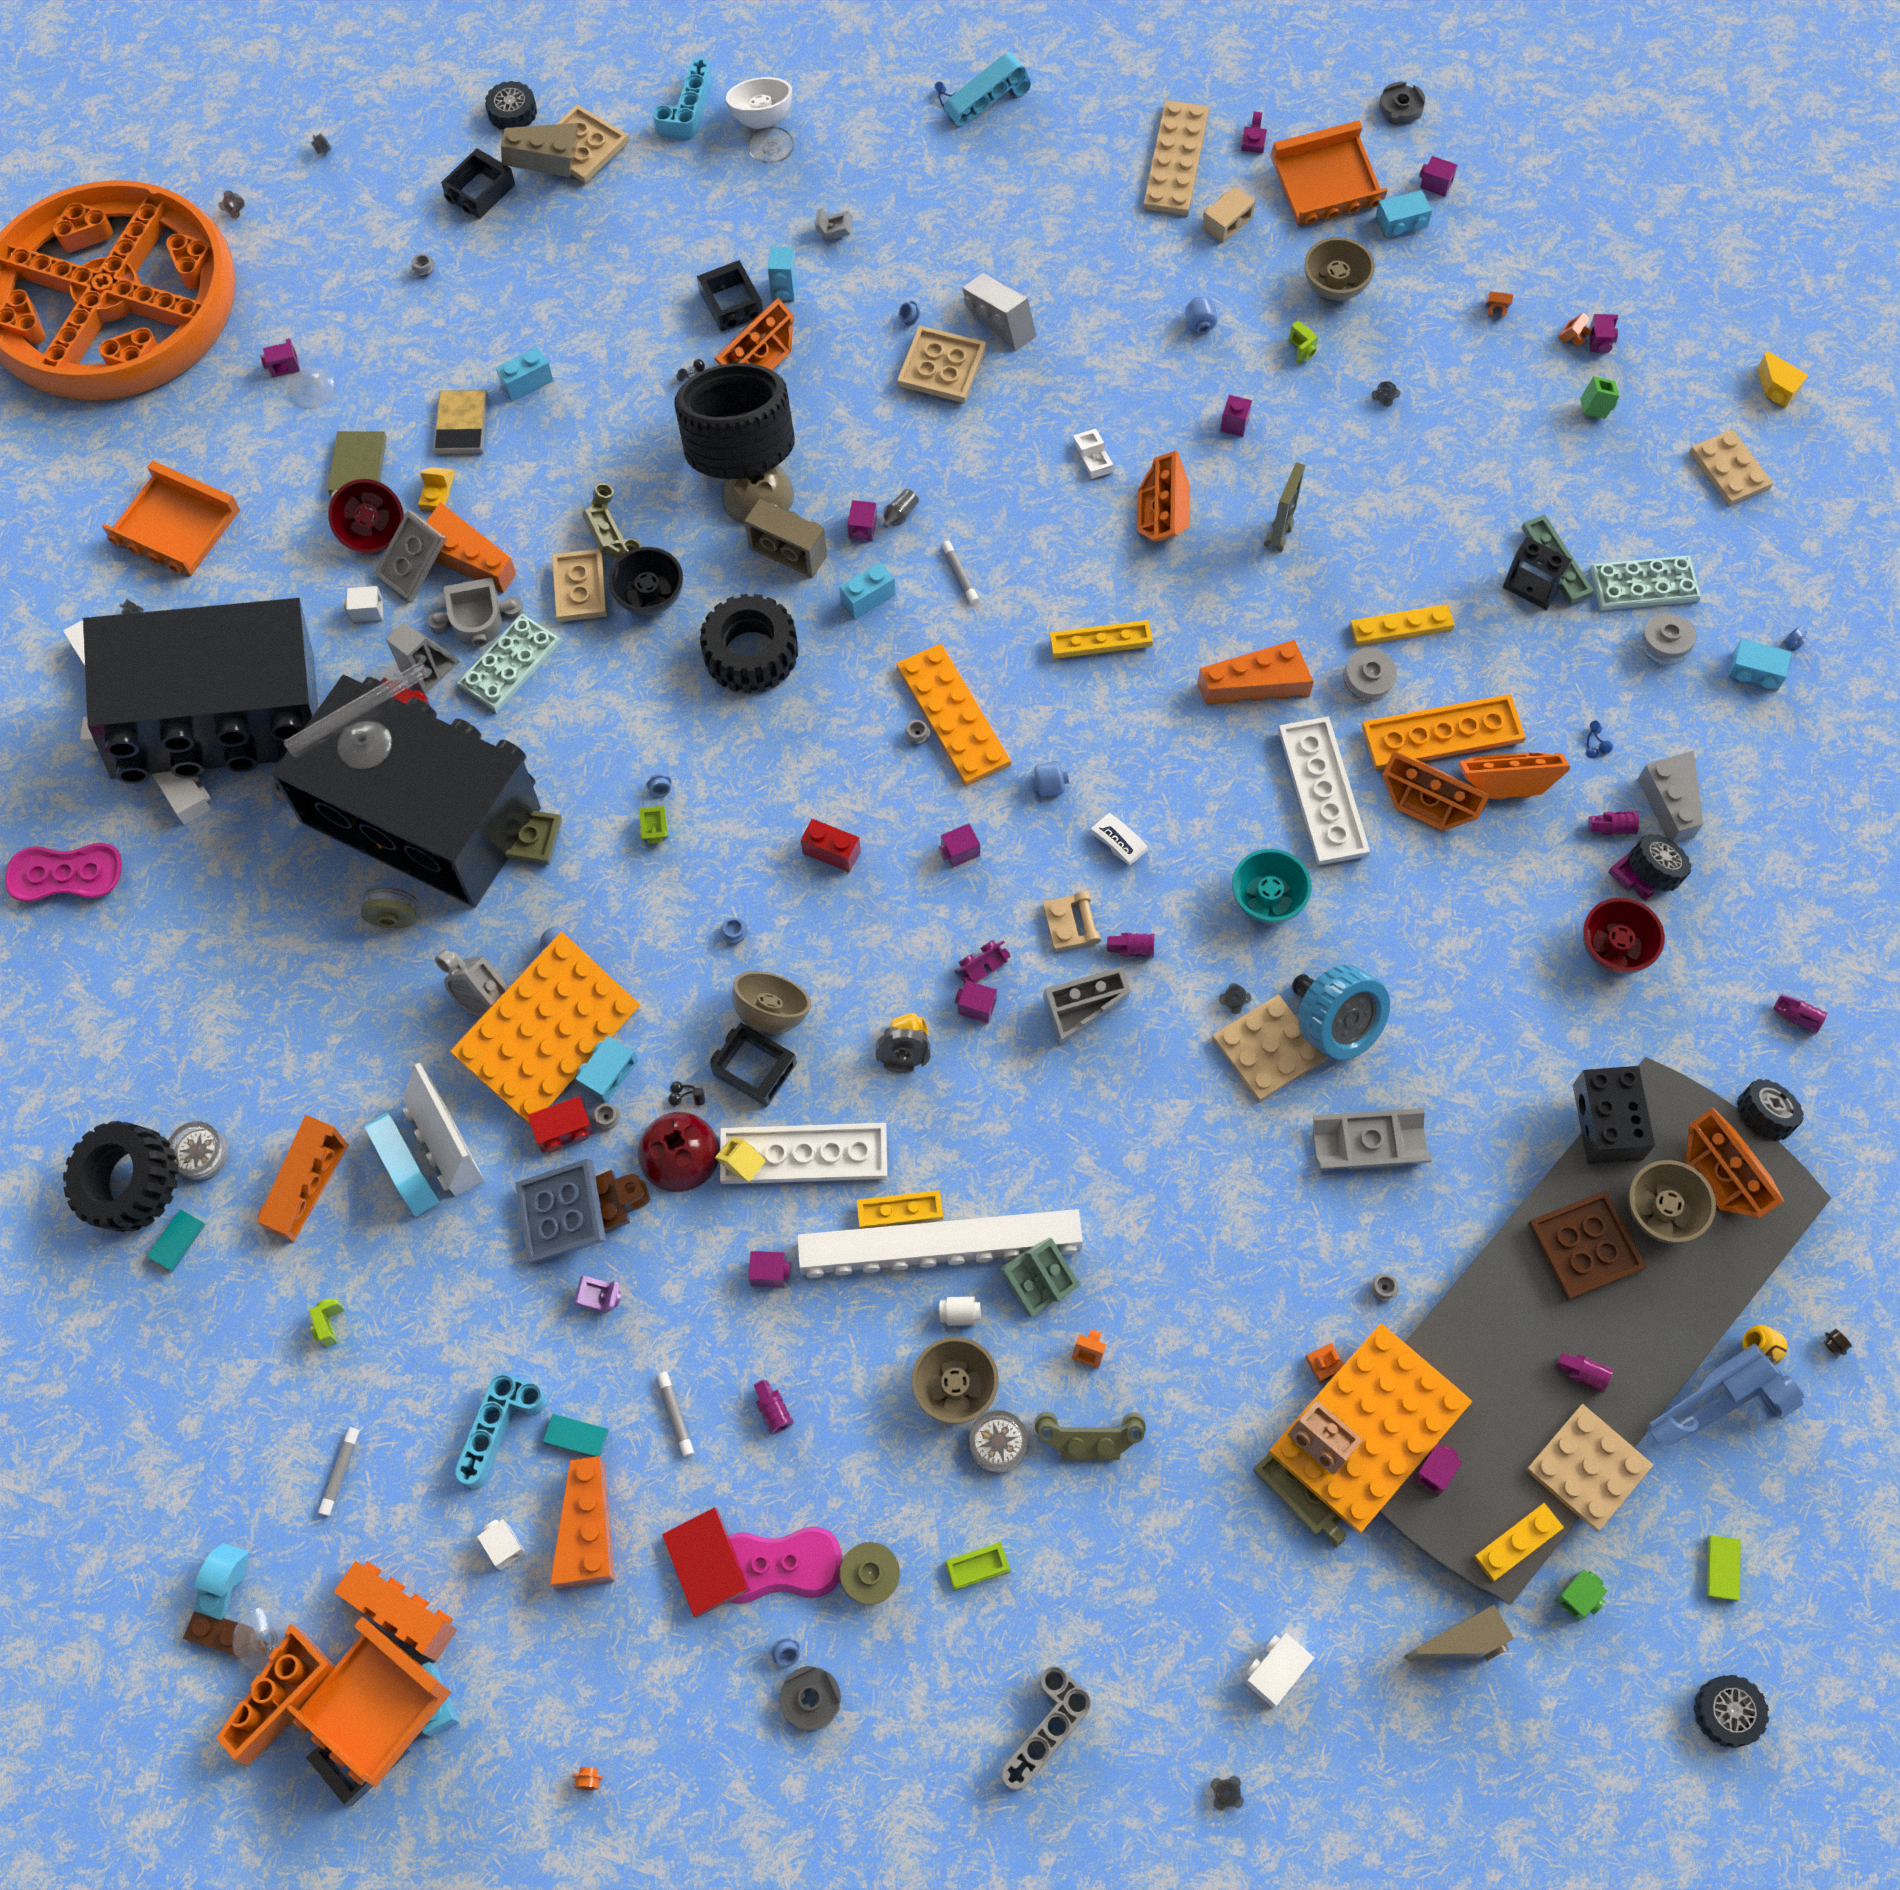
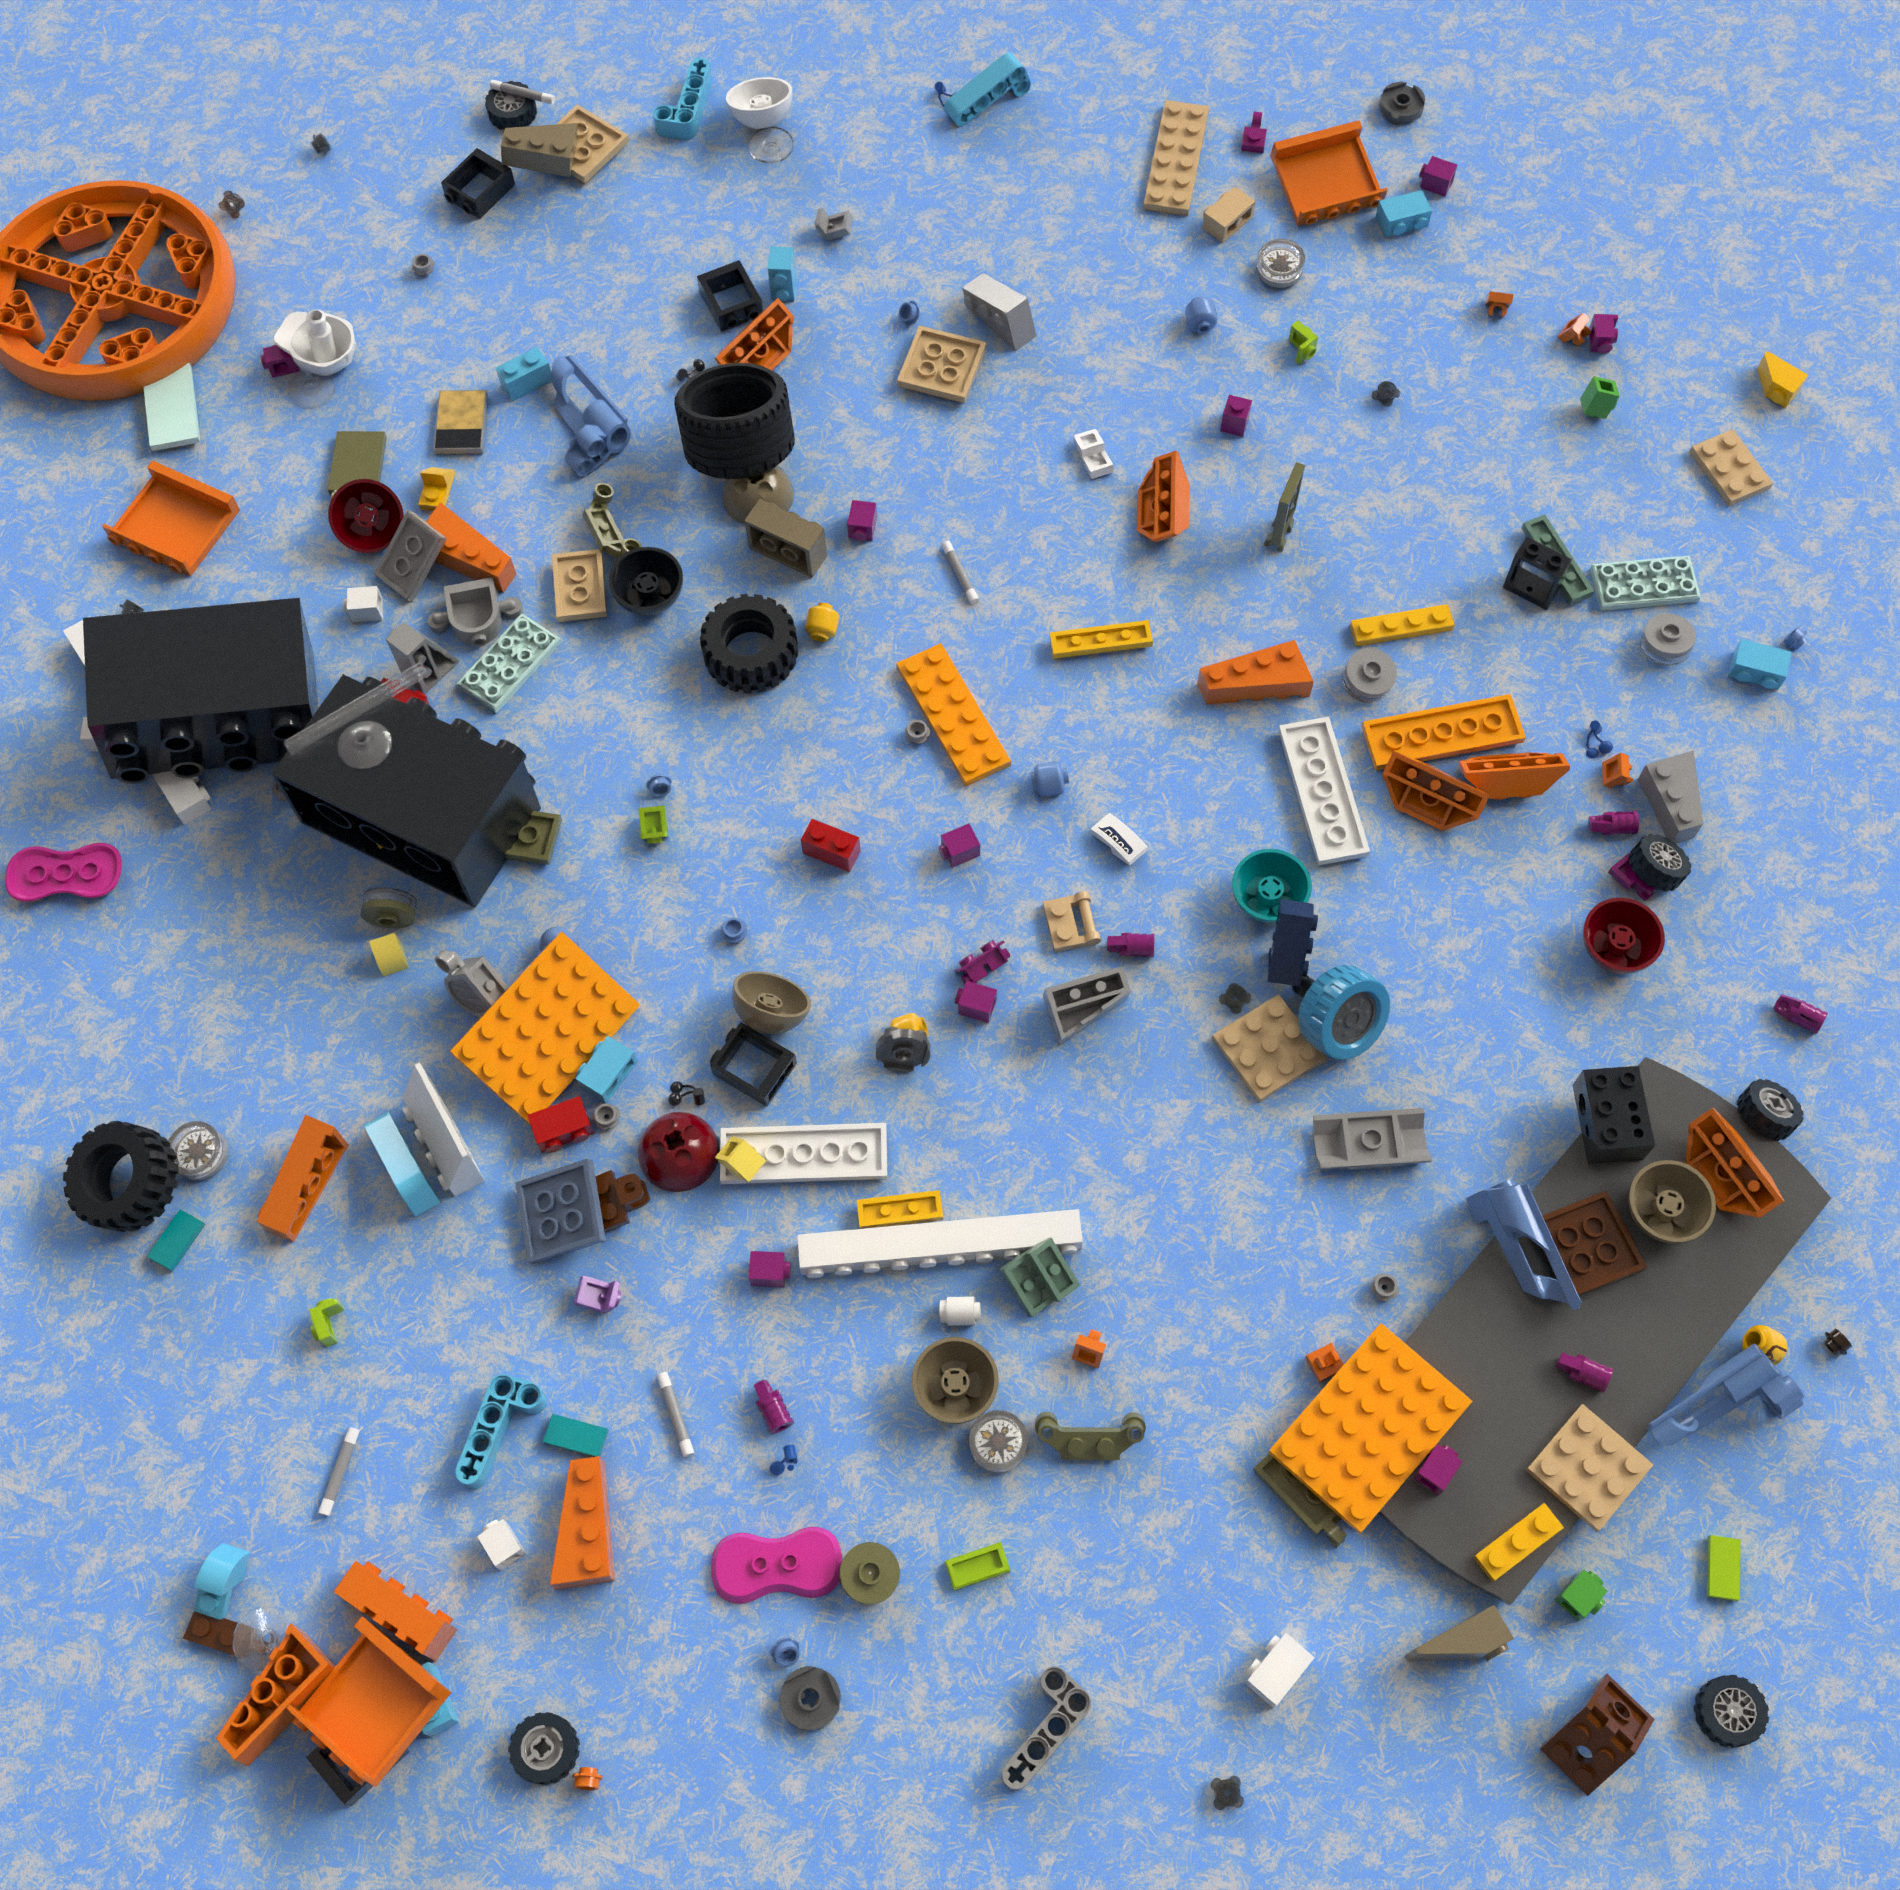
(172, 411): none -> light aqua tile
(317, 341): none -> white piece
(389, 954): none -> light yellow brick
(523, 92): none -> light grey bar
(543, 1748): none -> black wheel
(598, 430): none -> medium blue panel
(705, 1562): red tile -> none
(778, 1467): none -> blue piece
(822, 622): none -> yellow head
(867, 590): medium azure brick -> none
(899, 509): piece -> none
(1280, 263): none -> clear piece
(1291, 942): none -> dark blue wedge
(1324, 1437): medium nougat bracket -> none
(1338, 268): dark tan piece -> none
(1515, 1214): none -> medium blue panel
(1607, 1725): none -> reddish brown bracket
(1616, 771): none -> orange tile

